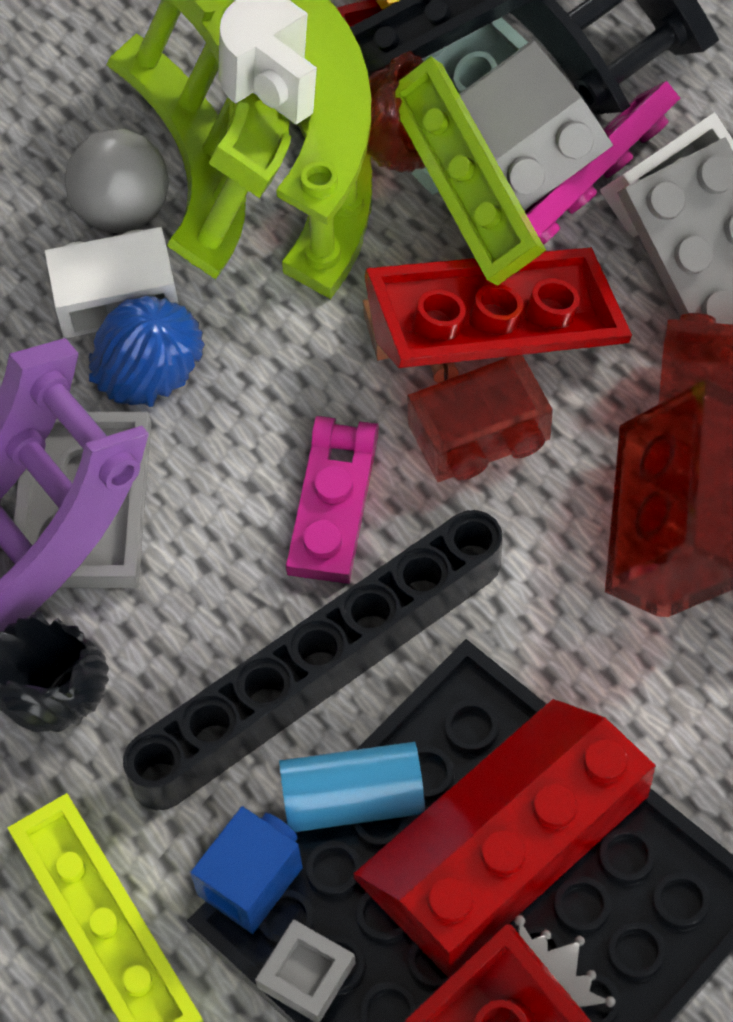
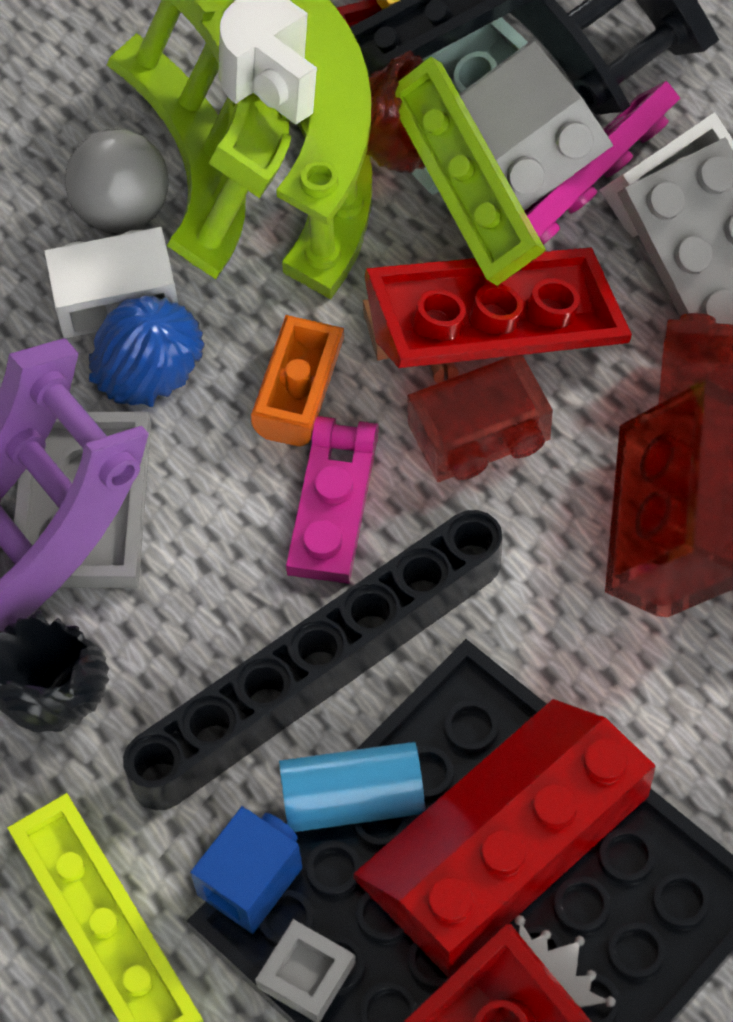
(296, 380): none -> orange brick

